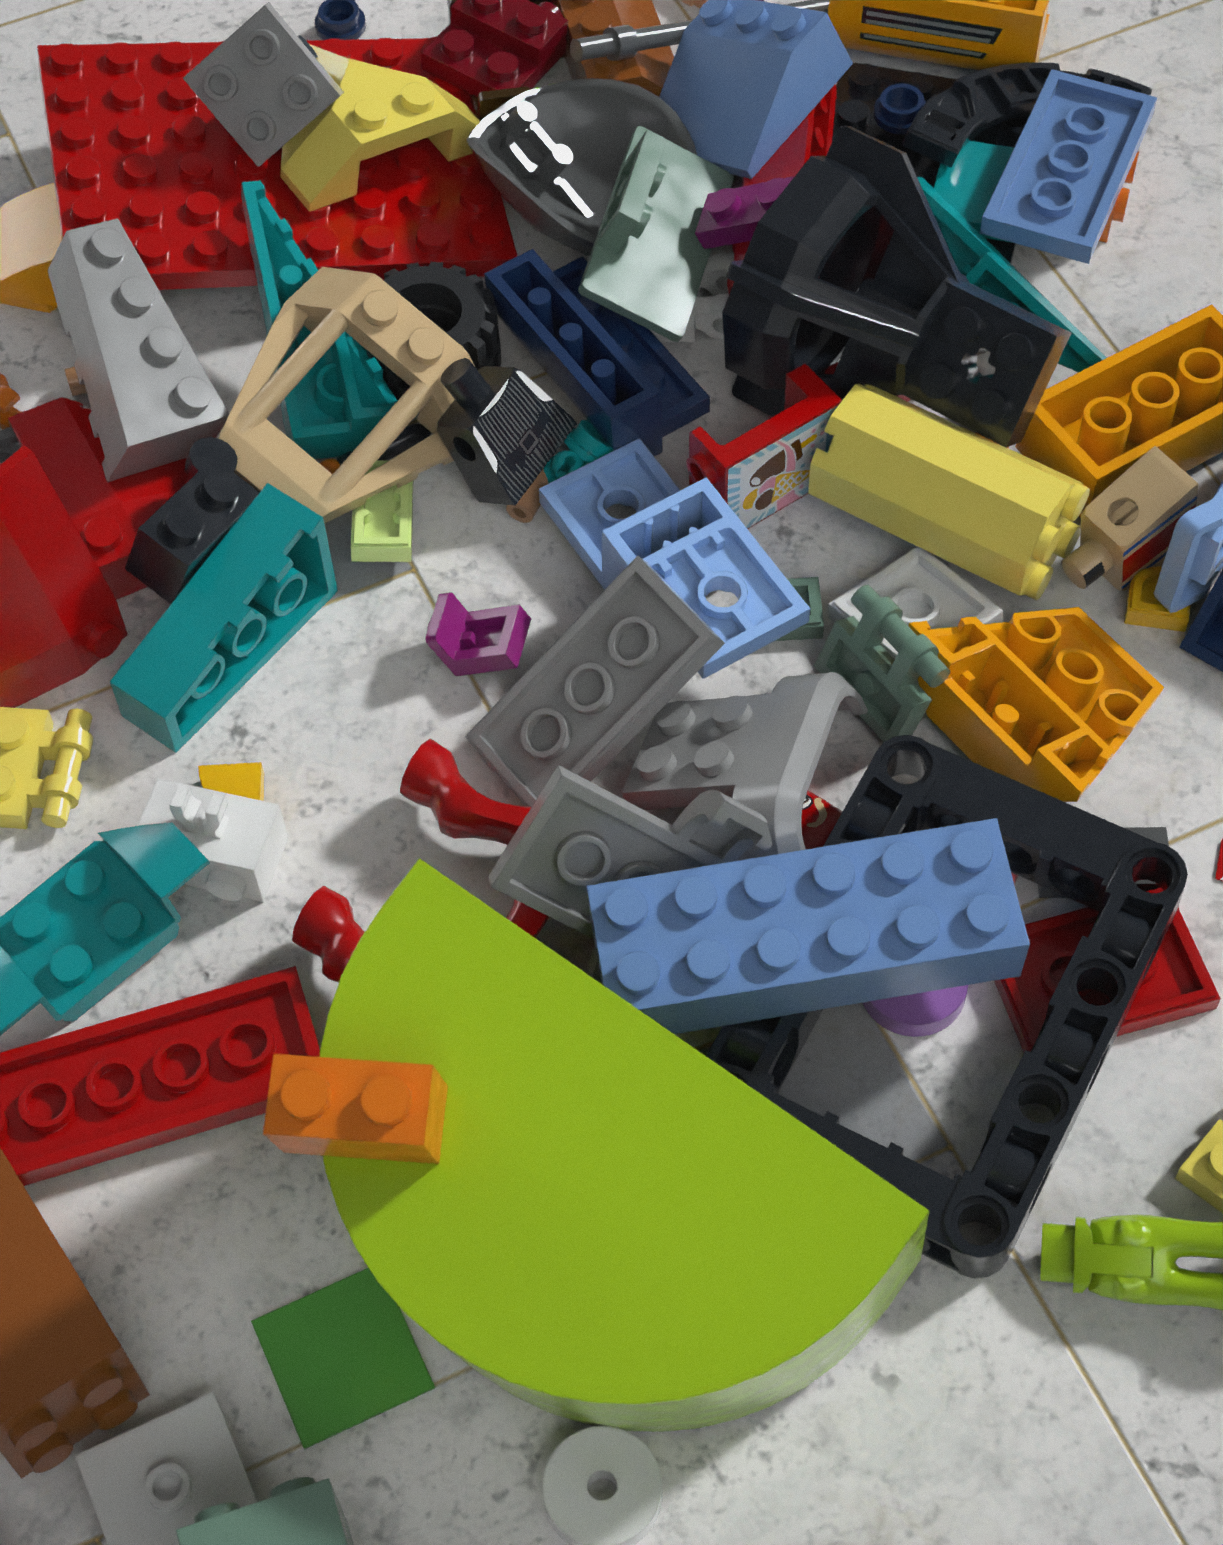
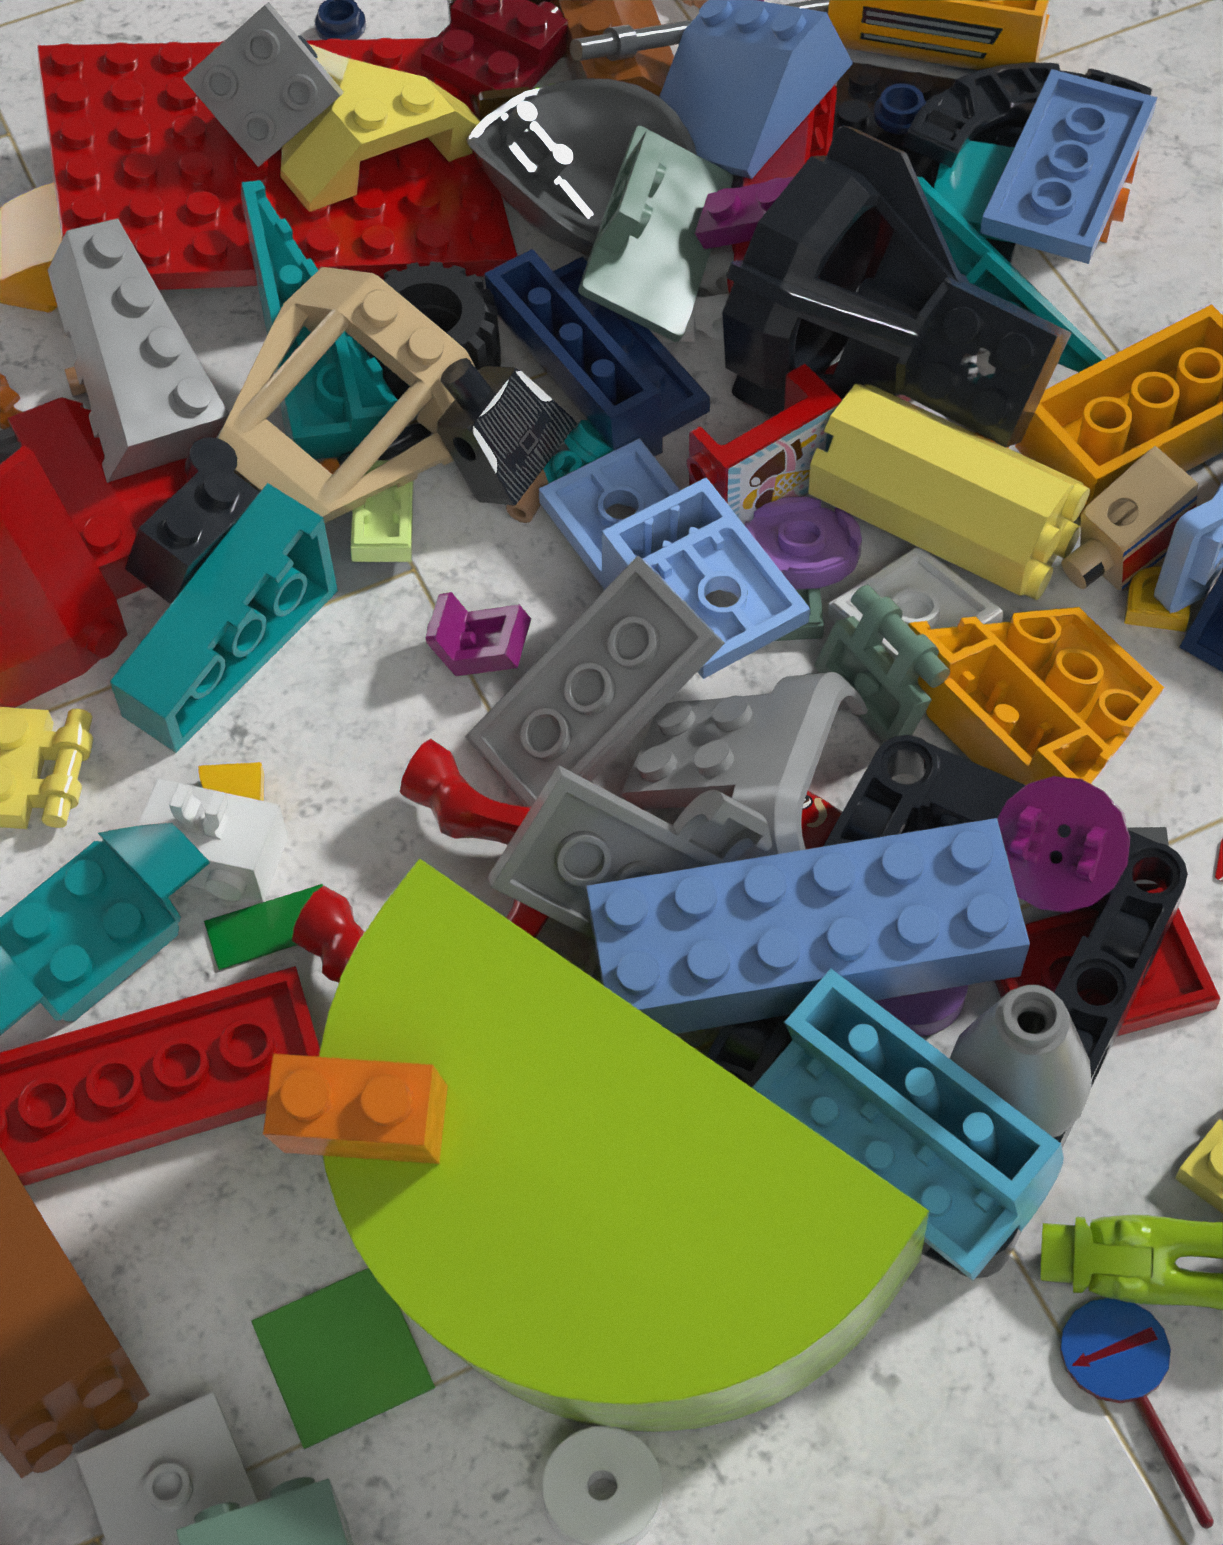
(256, 929): none -> green sticker
(807, 541): none -> medium lavender tile
(913, 1121): none -> medium azure brick
(1029, 1057): none -> light grey cone
(1092, 853): none -> magenta plate
(1122, 1357): none -> blue piece

